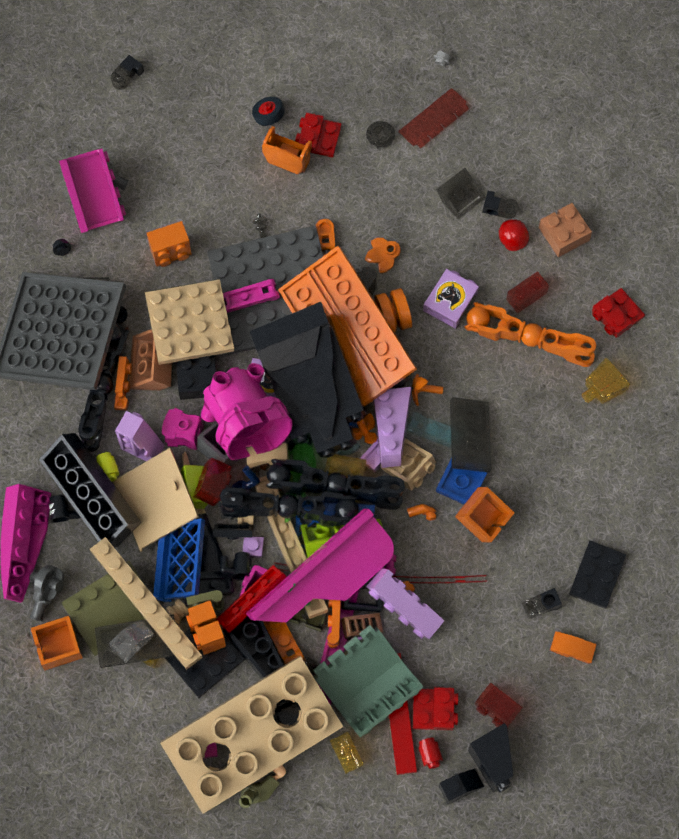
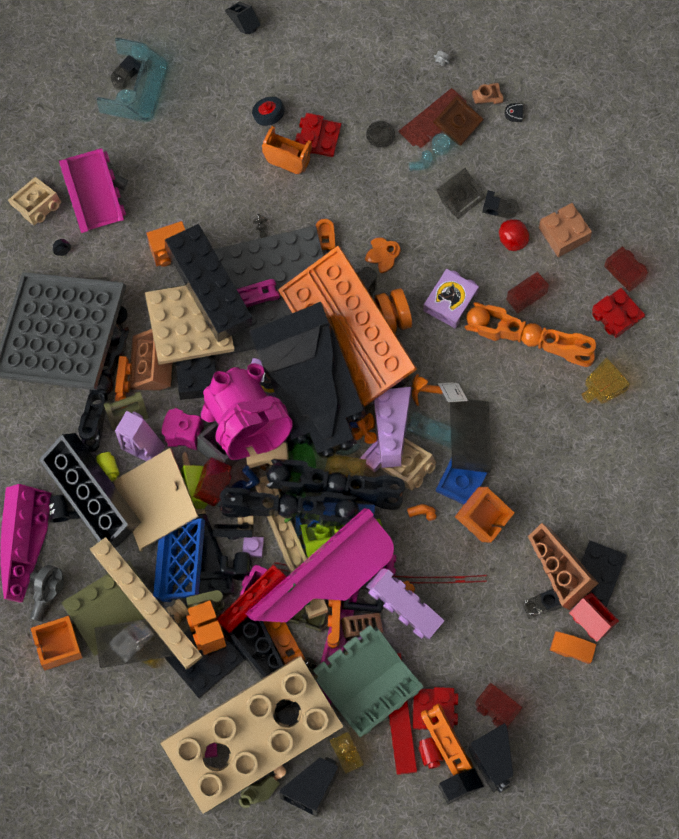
(35, 201): none -> tan plate
(116, 416): none -> olive plate
(144, 98): none -> clear light blue windscreen
(208, 282): none -> black brick
(243, 17): none -> black slope
(311, 786): none -> black slope
(423, 163): none -> clear light blue arm
(440, 140): none -> clear light blue wheel
(446, 740): none -> orange plate
(452, 392): none -> white sticker
(458, 120): none -> reddish brown tile
(488, 94): none -> nougat plate
(514, 112): none -> black tile
(564, 570): none -> nougat wedge
(593, 617): none -> brick
(626, 268): none -> clear red brick

